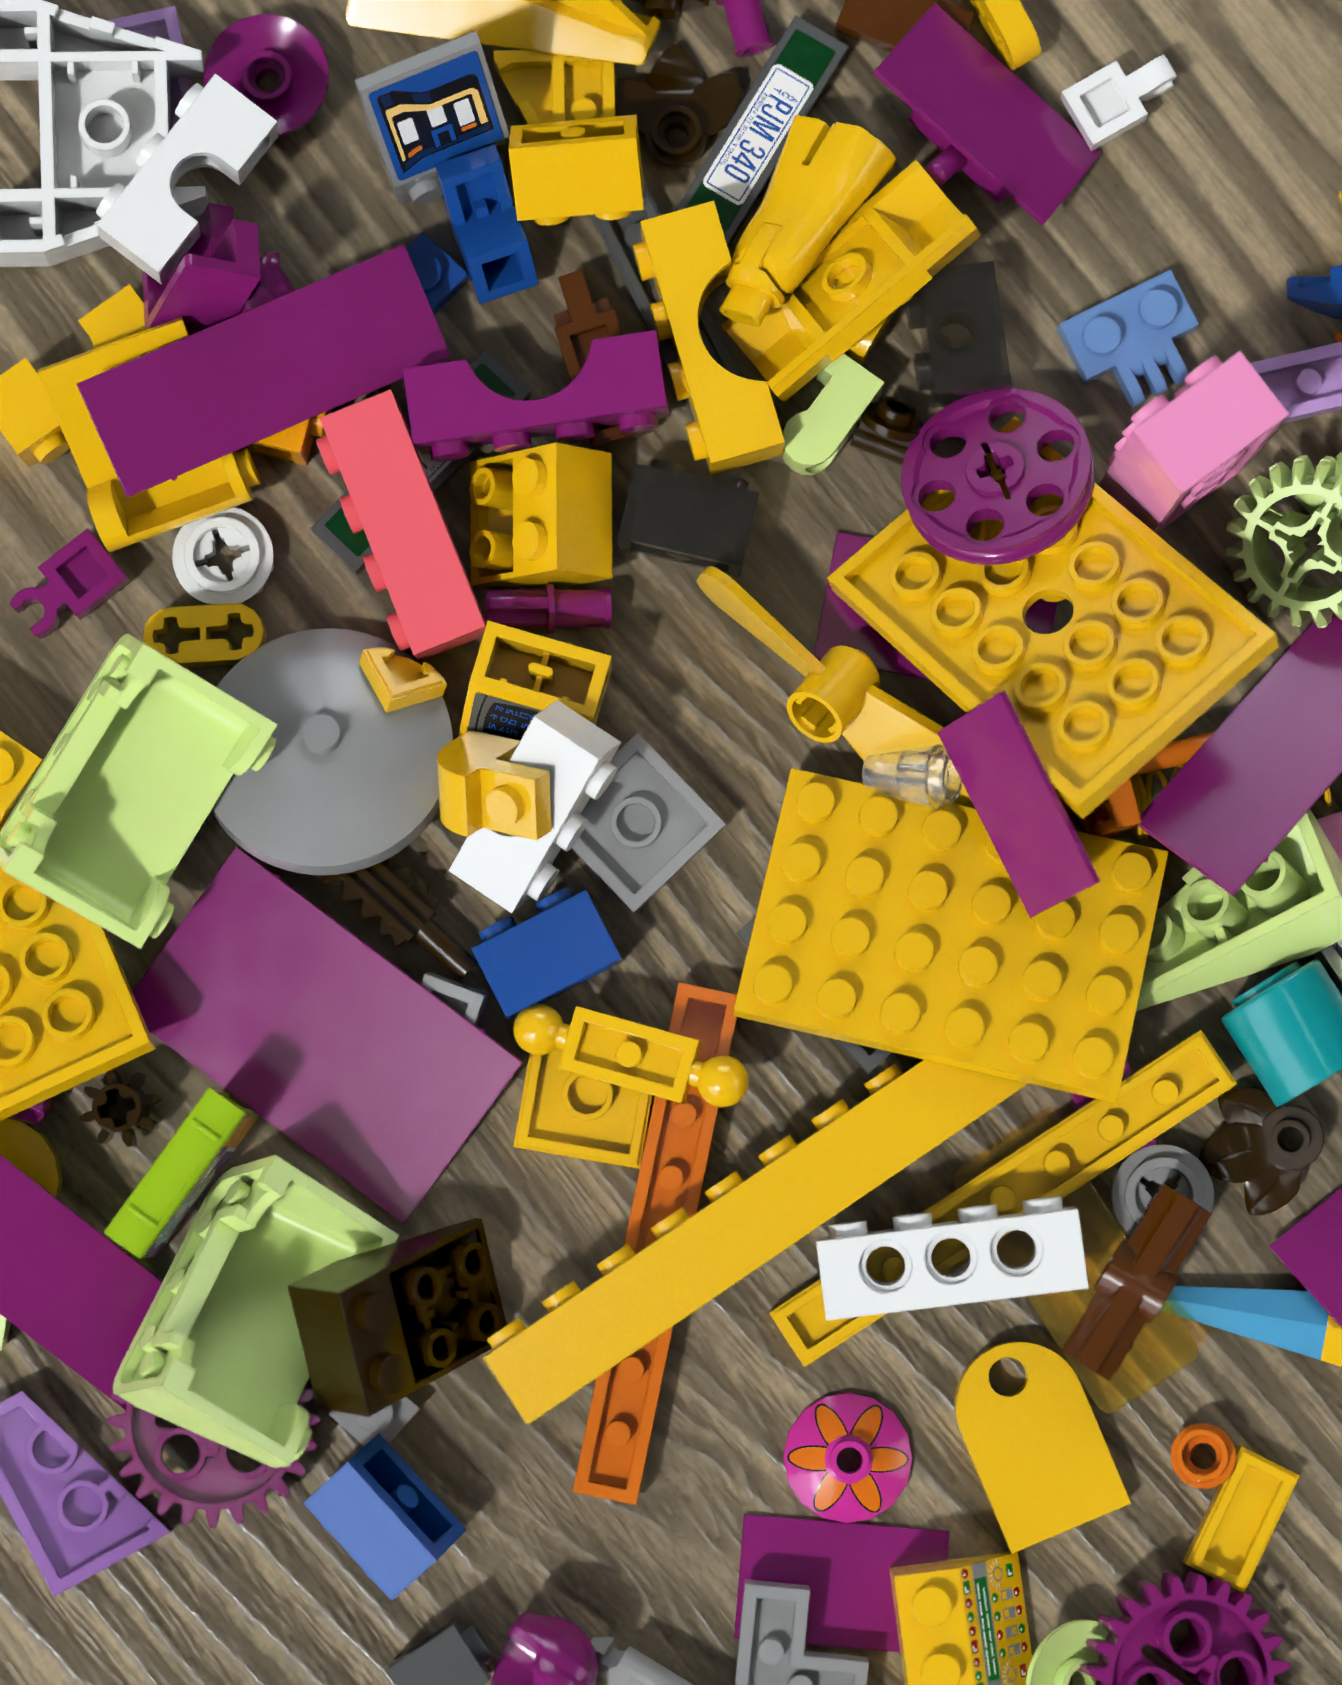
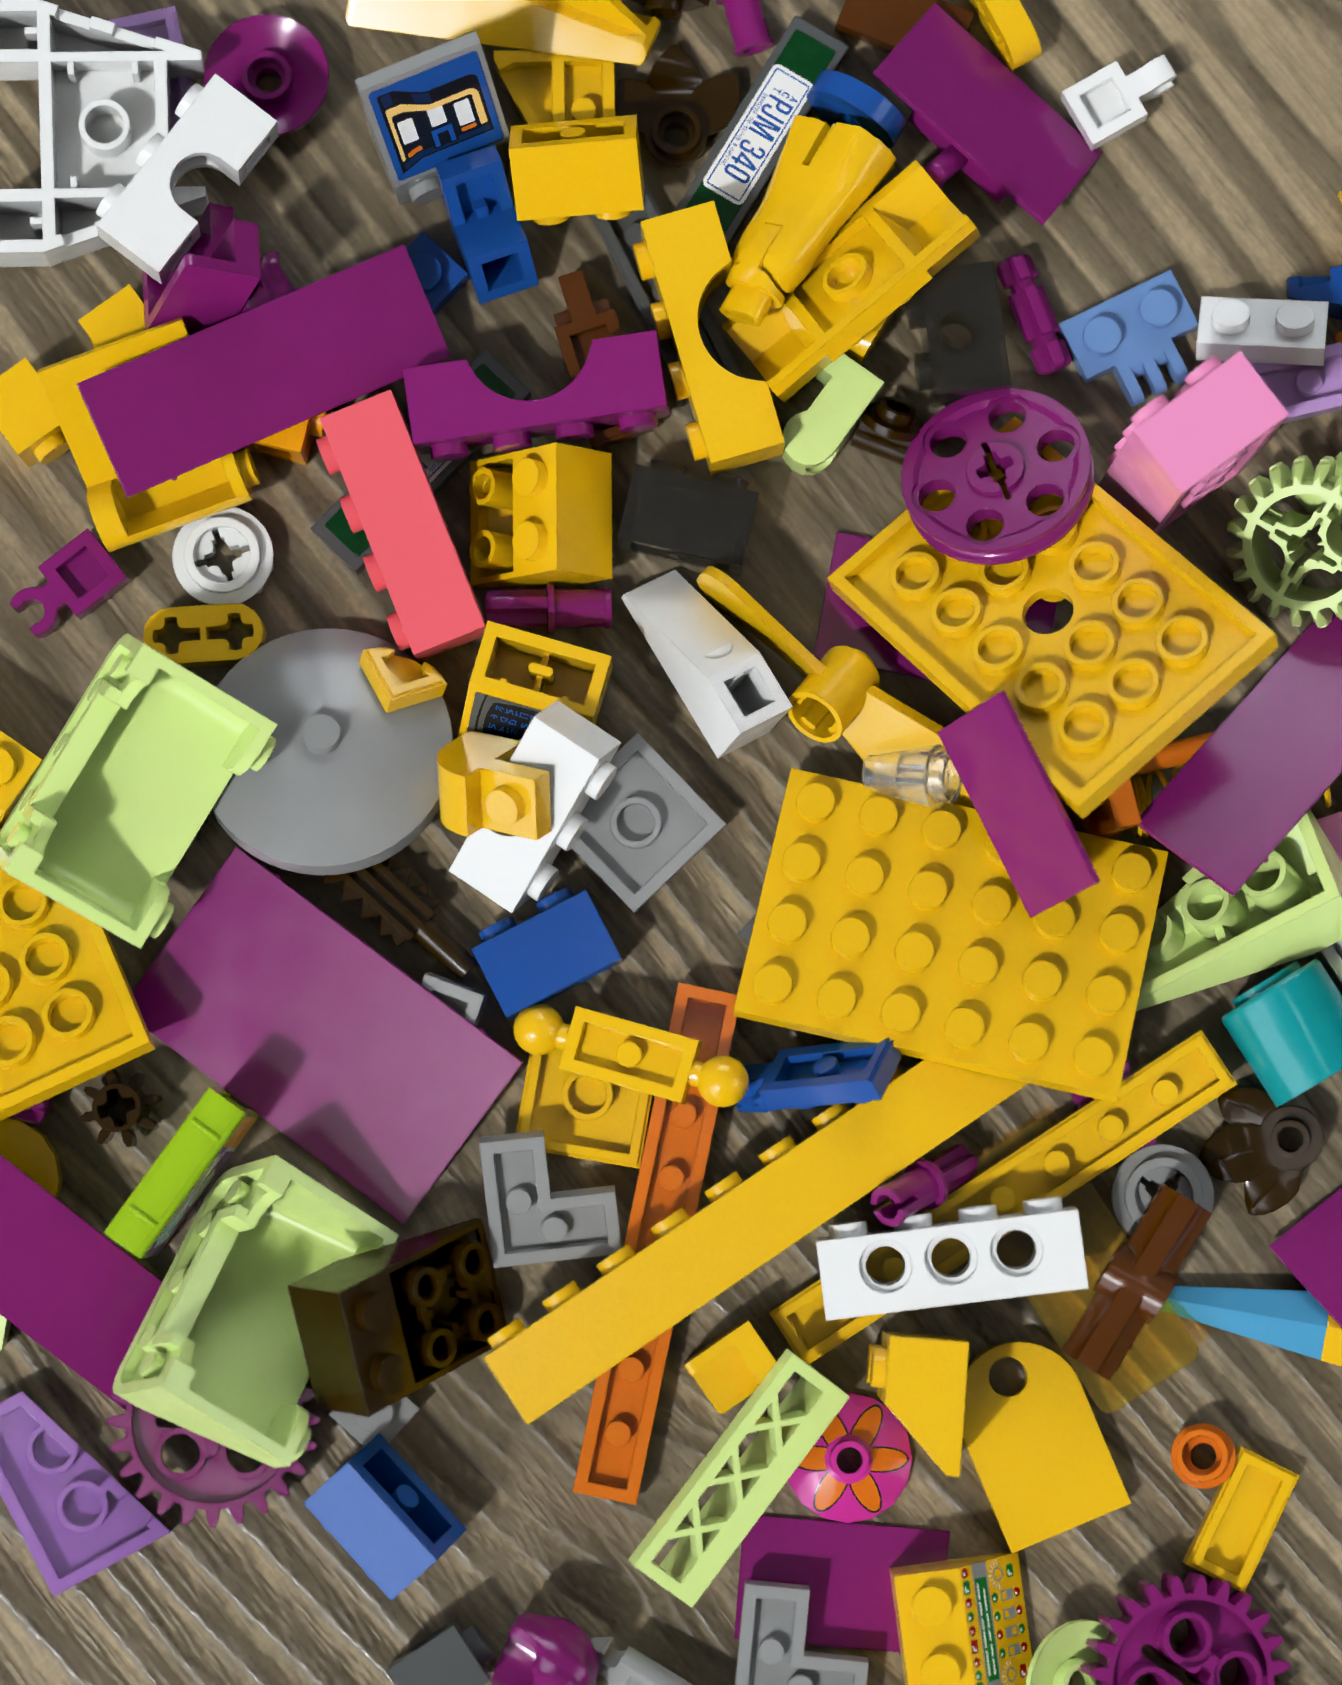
(532, 1222): none -> light grey plate
(708, 663): none -> white slope
(731, 1366): none -> yellow panel
(746, 1485): none -> yellowish green fence
(821, 1076): none -> blue hinge
(852, 102): none -> blue piece
(924, 1184): none -> magenta axle
(925, 1389): none -> yellow slope
(1033, 314): none -> magenta axle
(1263, 330): none -> white plate

